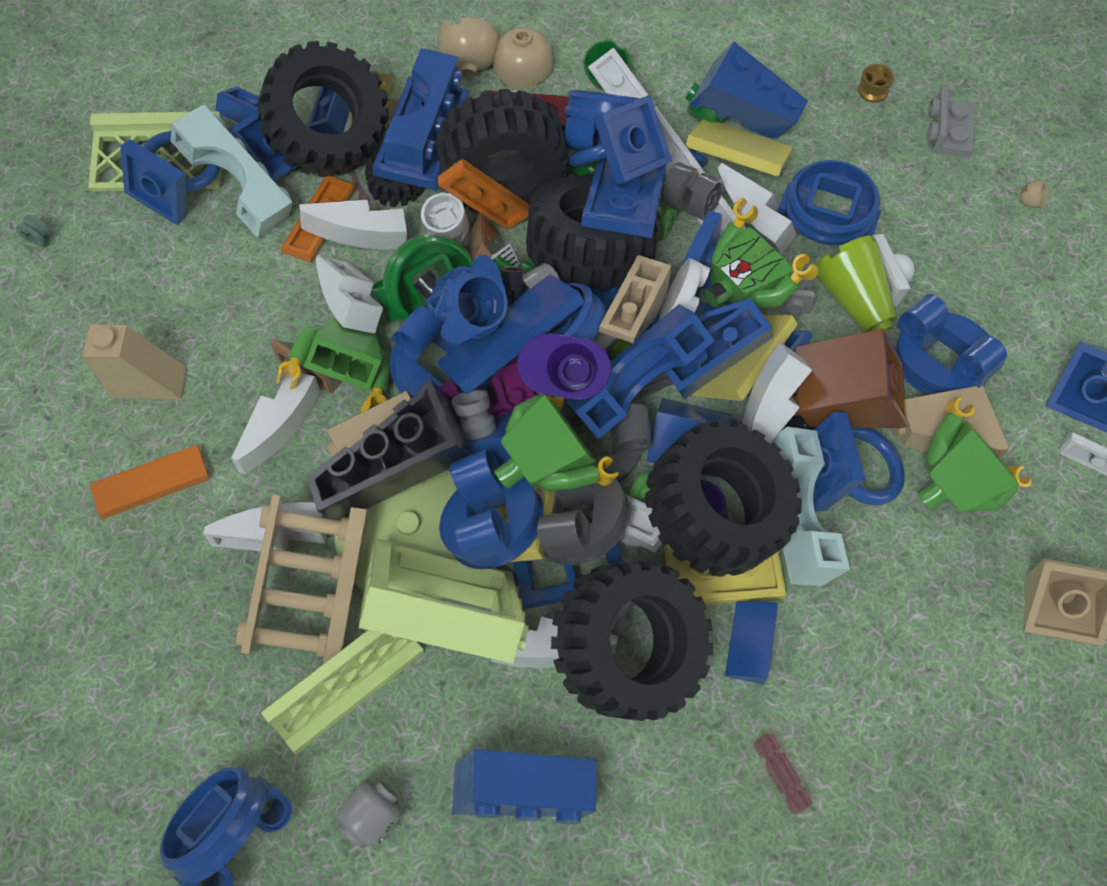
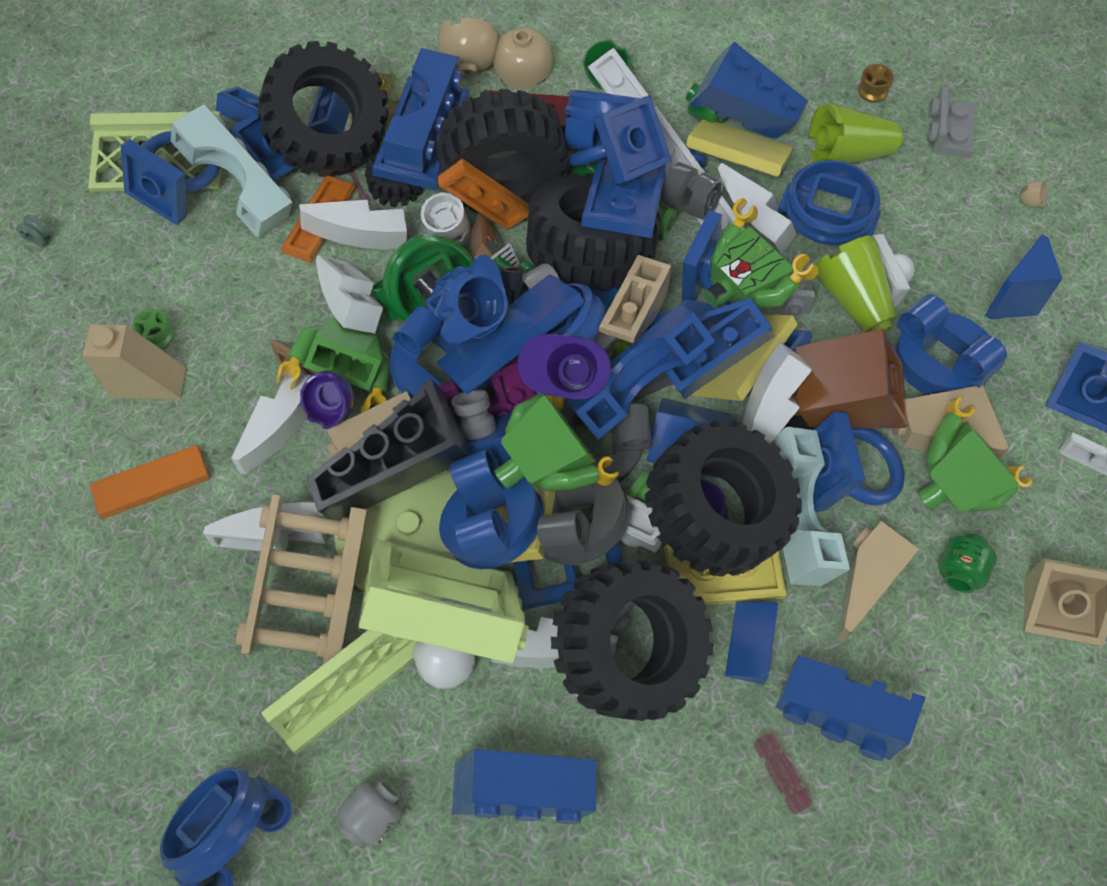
(150, 321): none -> bright green wheel
(327, 399): none -> dark purple hair
(442, 666): none -> white hair
(684, 287): white tile -> none
(849, 710): none -> blue wedge
(851, 135): none -> lime cone
(873, 569): none -> tan slope
(967, 563): none -> green head
(1028, 284): none -> blue slope

